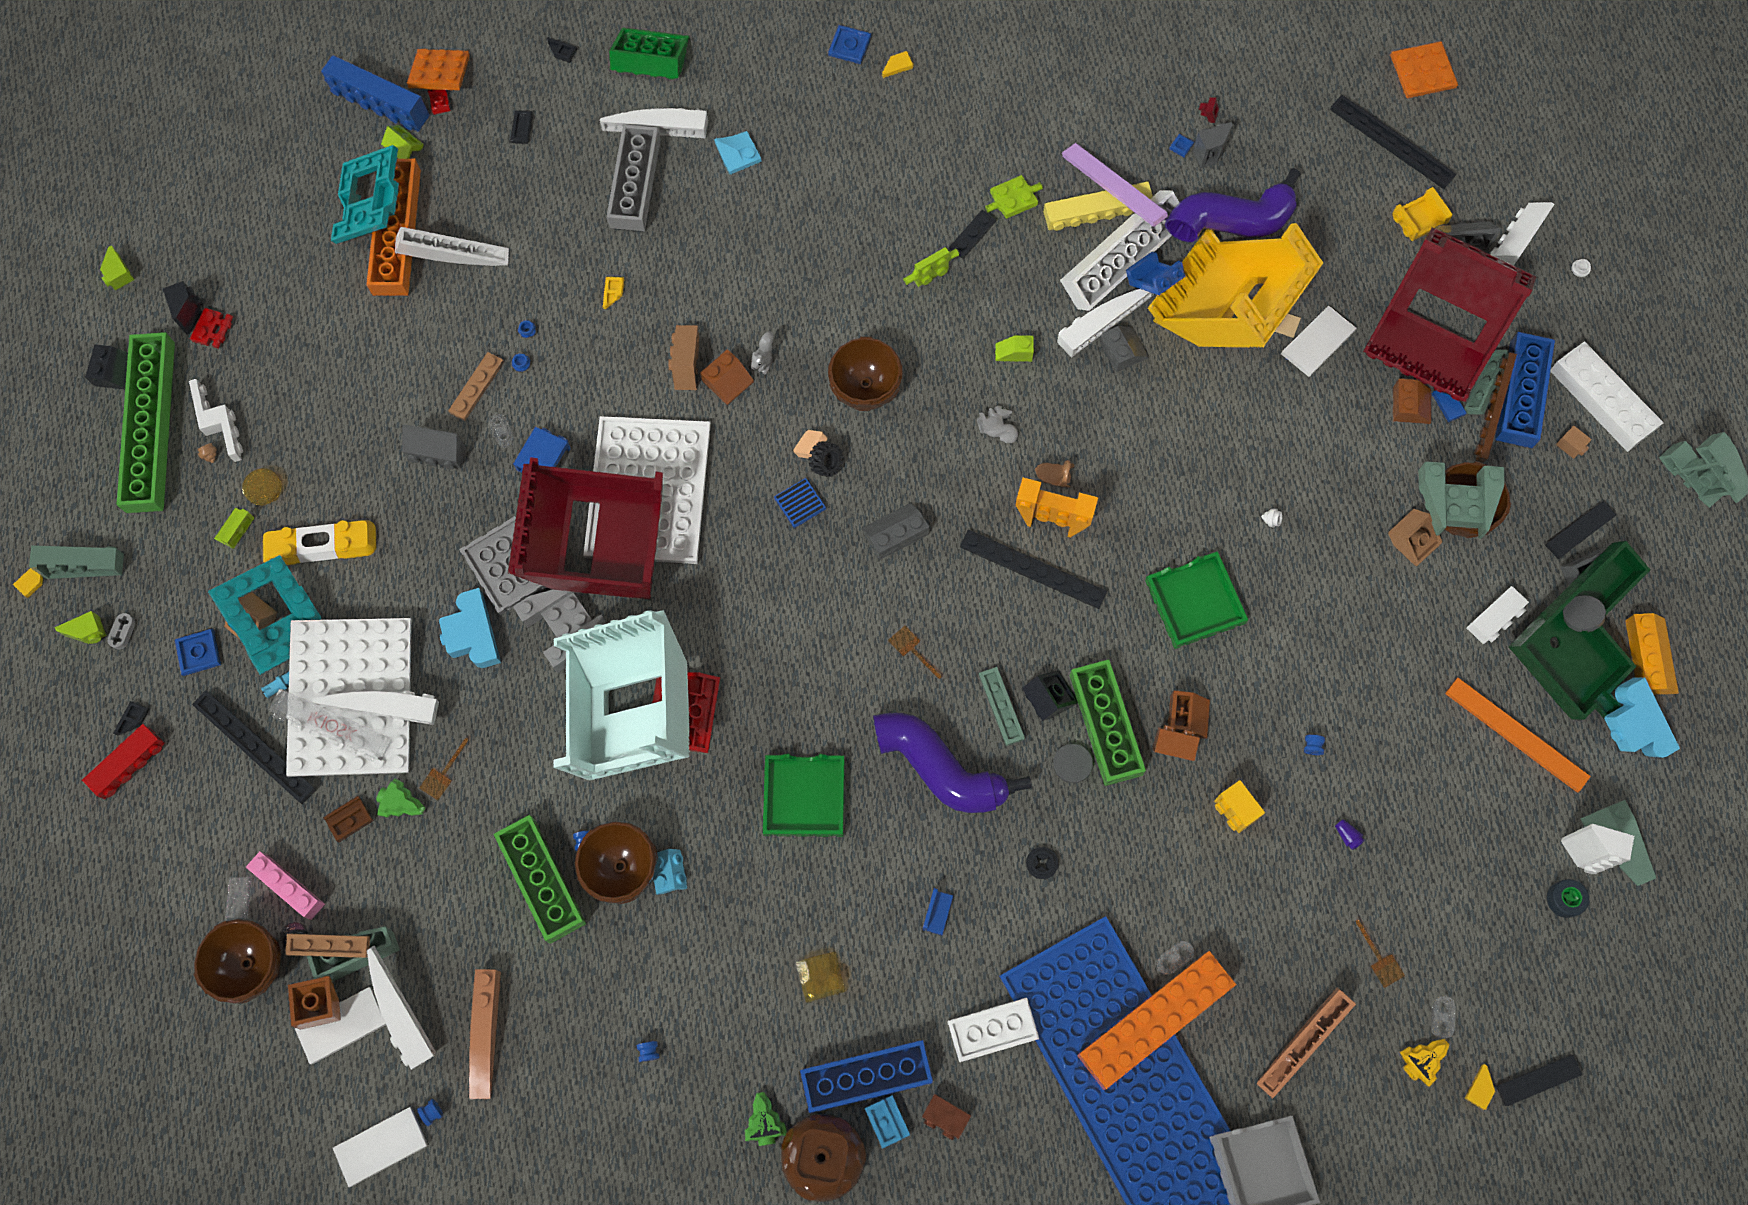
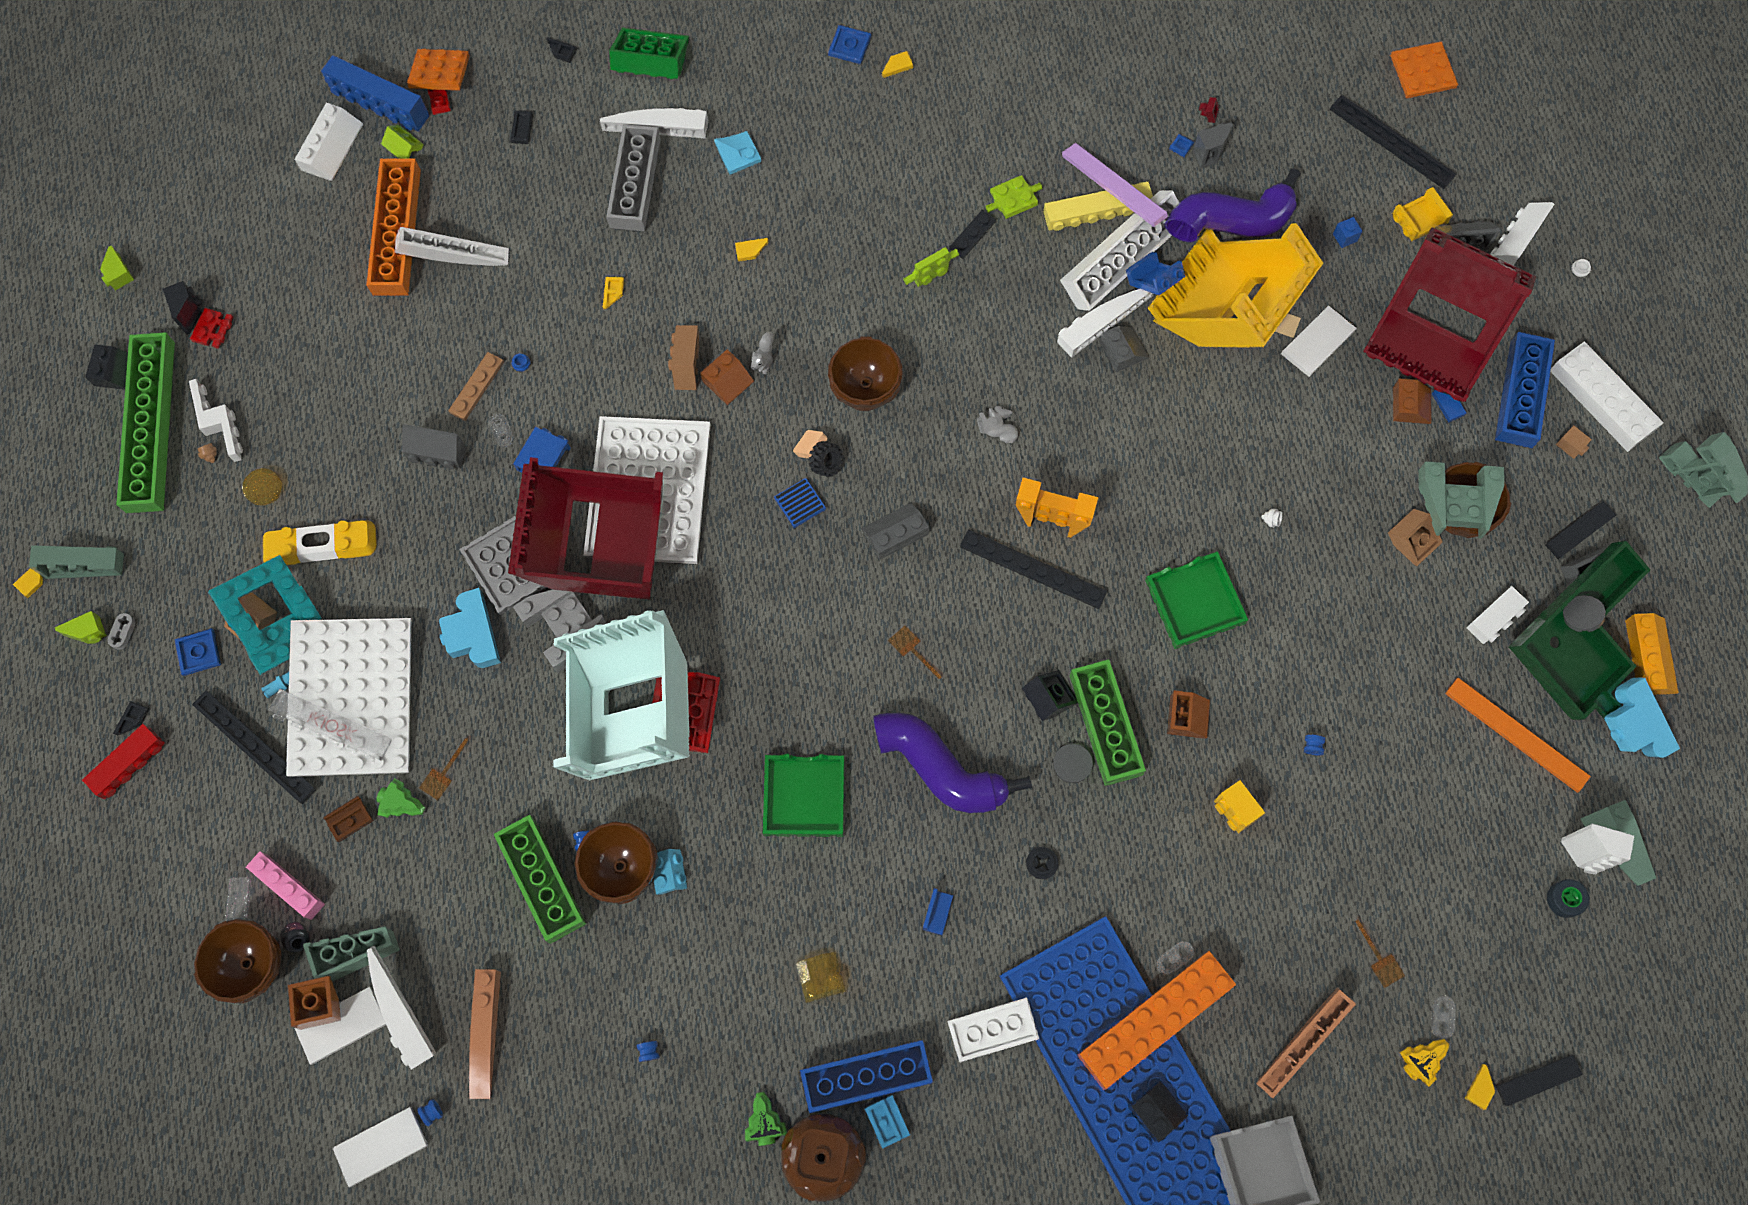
(234, 527): lime panel -> none
(327, 945): medium nougat plate -> none
(328, 142): none -> white slope
(371, 213): teal piece -> none
(385, 704): white slope -> none
(526, 325): blue plate -> none
(750, 249): none -> yellow tile
(945, 1116): copper brick -> none
(1001, 706): sand green plate -> none
(1015, 349): lime slope -> none
(1055, 473): medium nougat piece -> none
(1158, 1112): none -> black slope
(1176, 743): dark orange slope -> none
(1347, 232): none -> blue brick
(1350, 836): dark purple cone -> none
(1485, 385): sand green plate -> none
(1493, 414): reddish brown plate -> none

